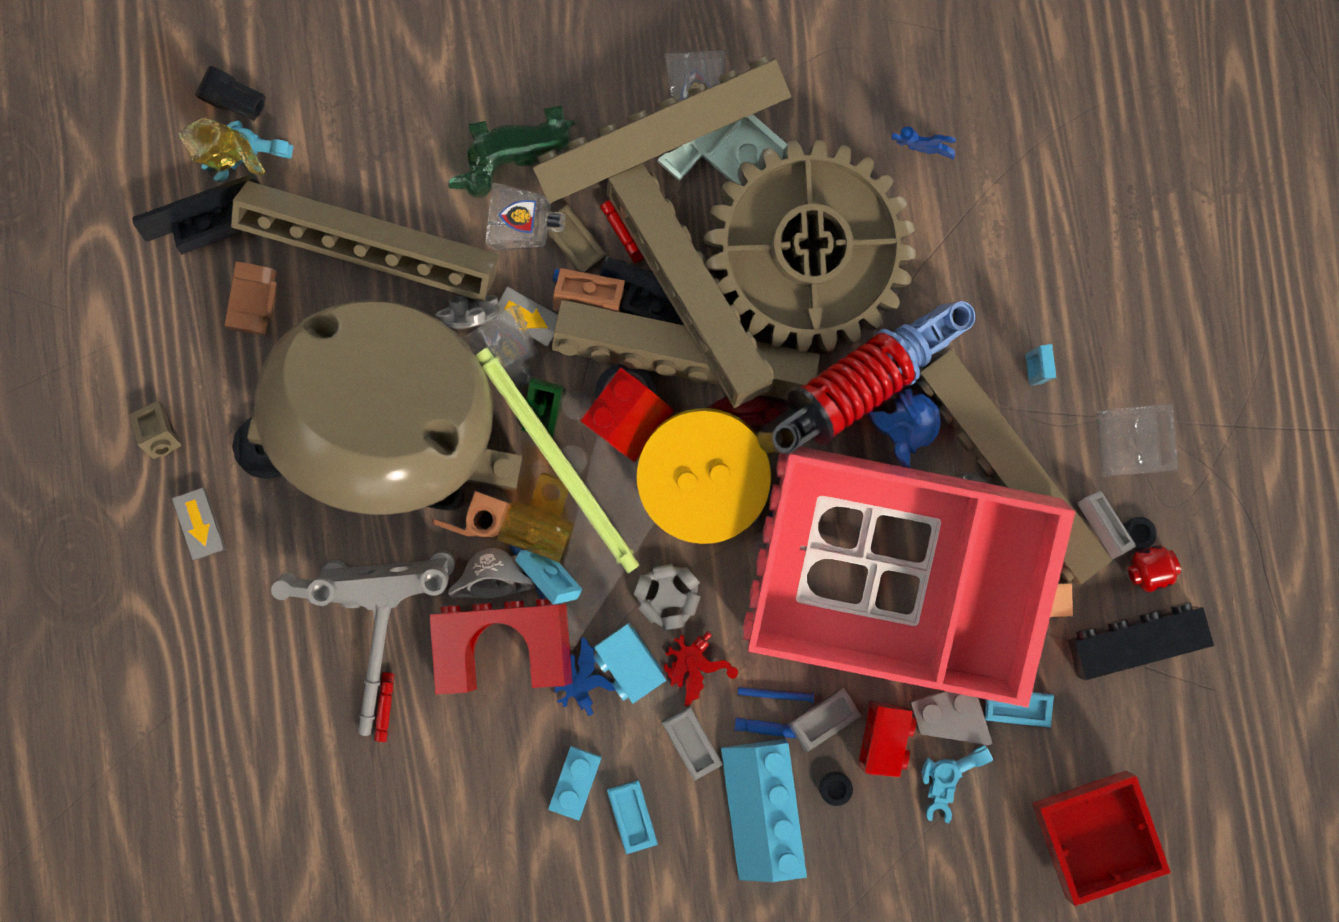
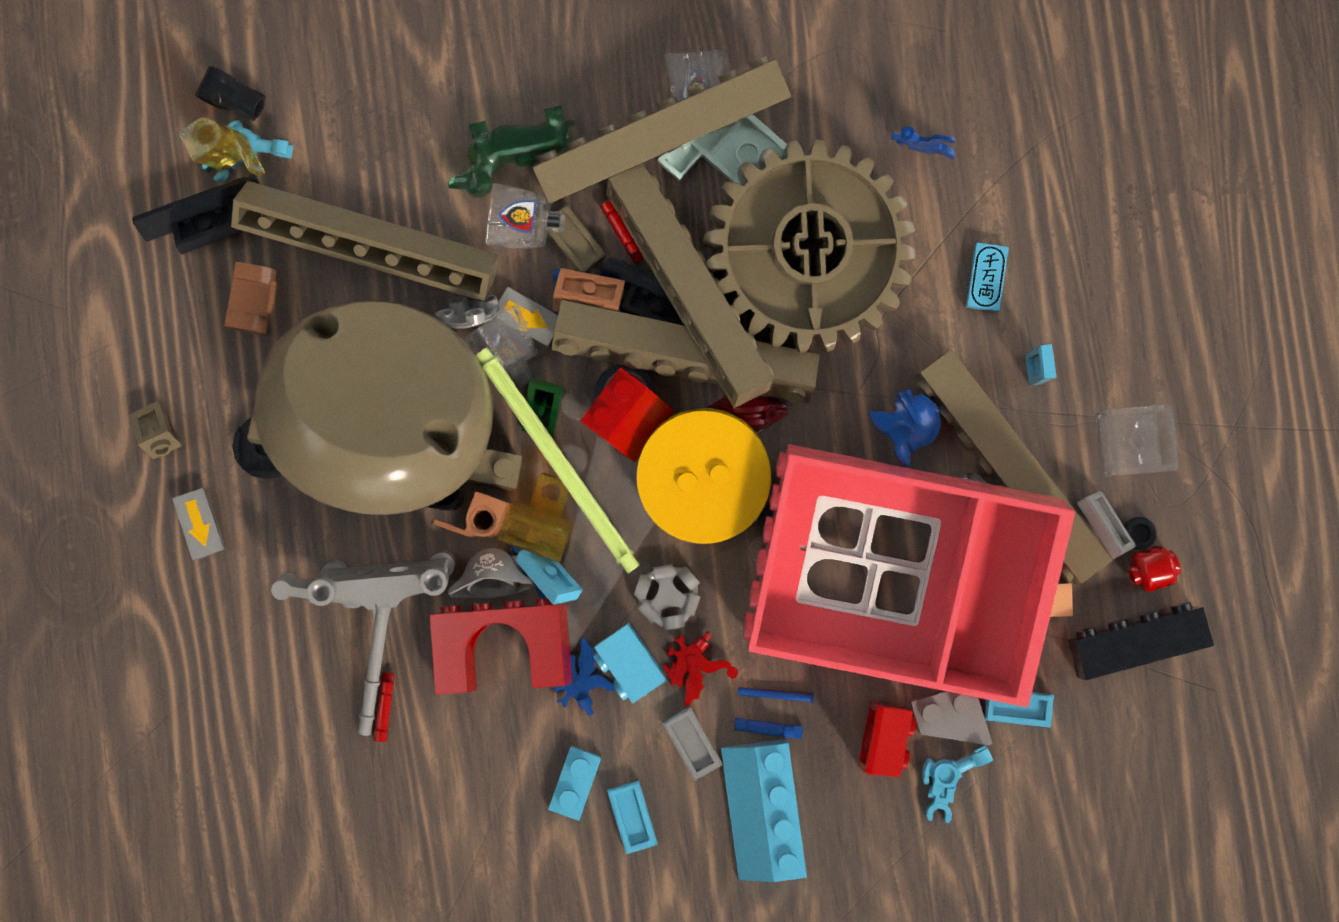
(824, 719): light grey tile -> none
(835, 788): black tile -> none
(863, 379): piece -> none
(987, 277): none -> medium azure tile
(1101, 838): red container -> none

